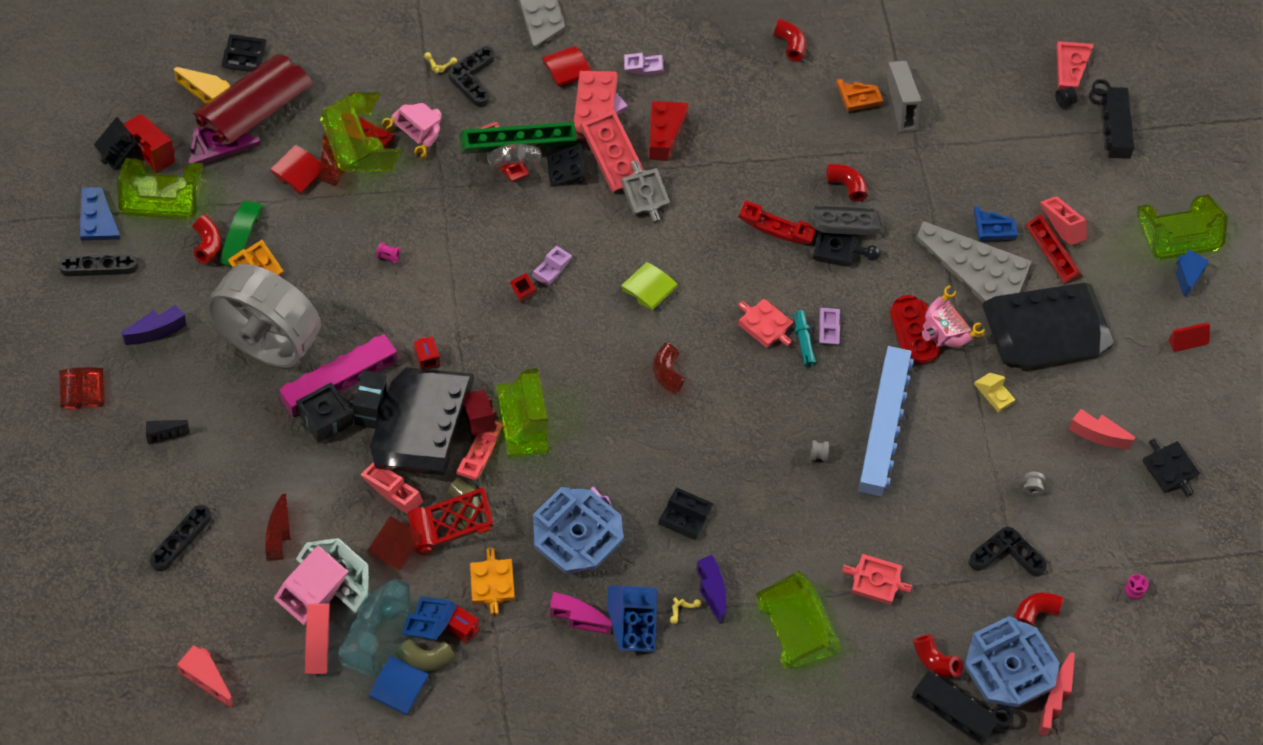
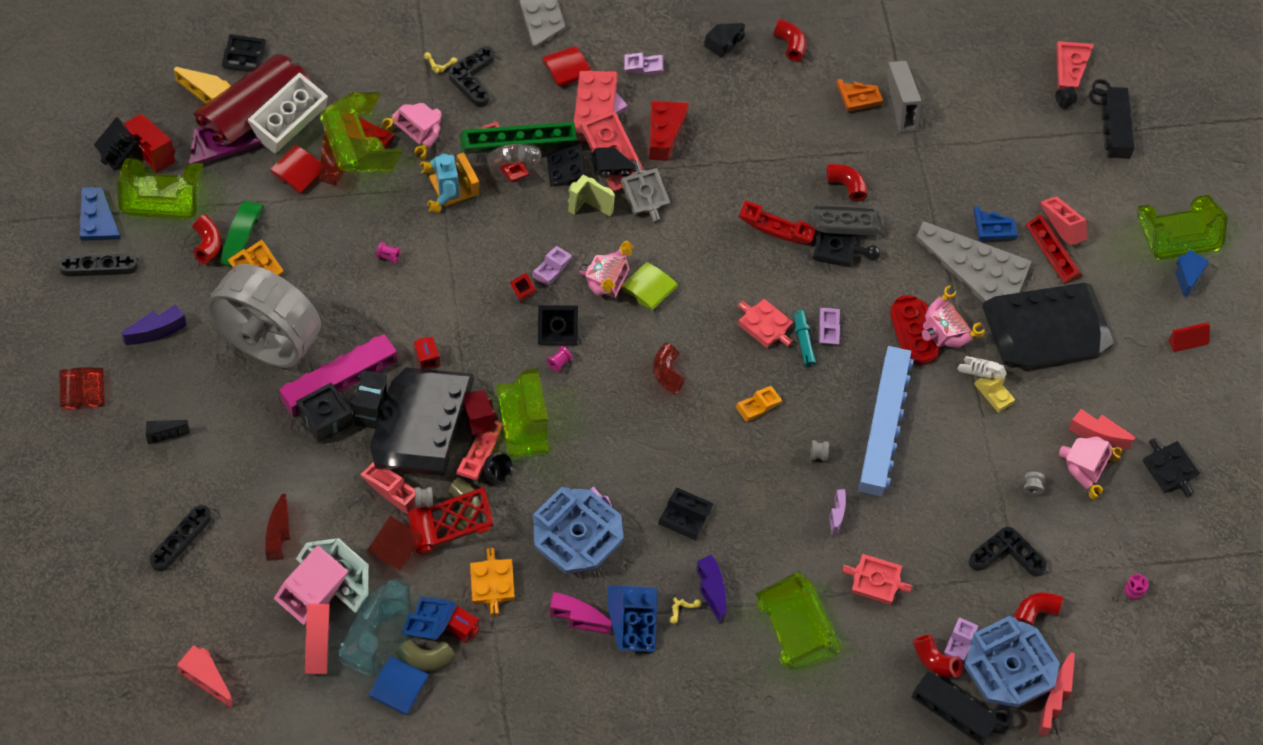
(287, 112): none -> white slope
(423, 497): none -> light grey wheel
(446, 180): none -> medium azure torso
(467, 180): none -> light orange bracket
(497, 467): none -> black hair
(558, 324): none -> black slope
(559, 359): none -> dark pink bush
(592, 193): none -> yellowish green bracket
(608, 271): none -> torso
(610, 162): none -> black slope
(724, 37): none -> black slope
(759, 404): none -> light orange slope
(837, 513): none -> lavender slope
(960, 639): none -> lavender slope
(982, 368): none -> white hinge
(1088, 460): none -> bright pink torso

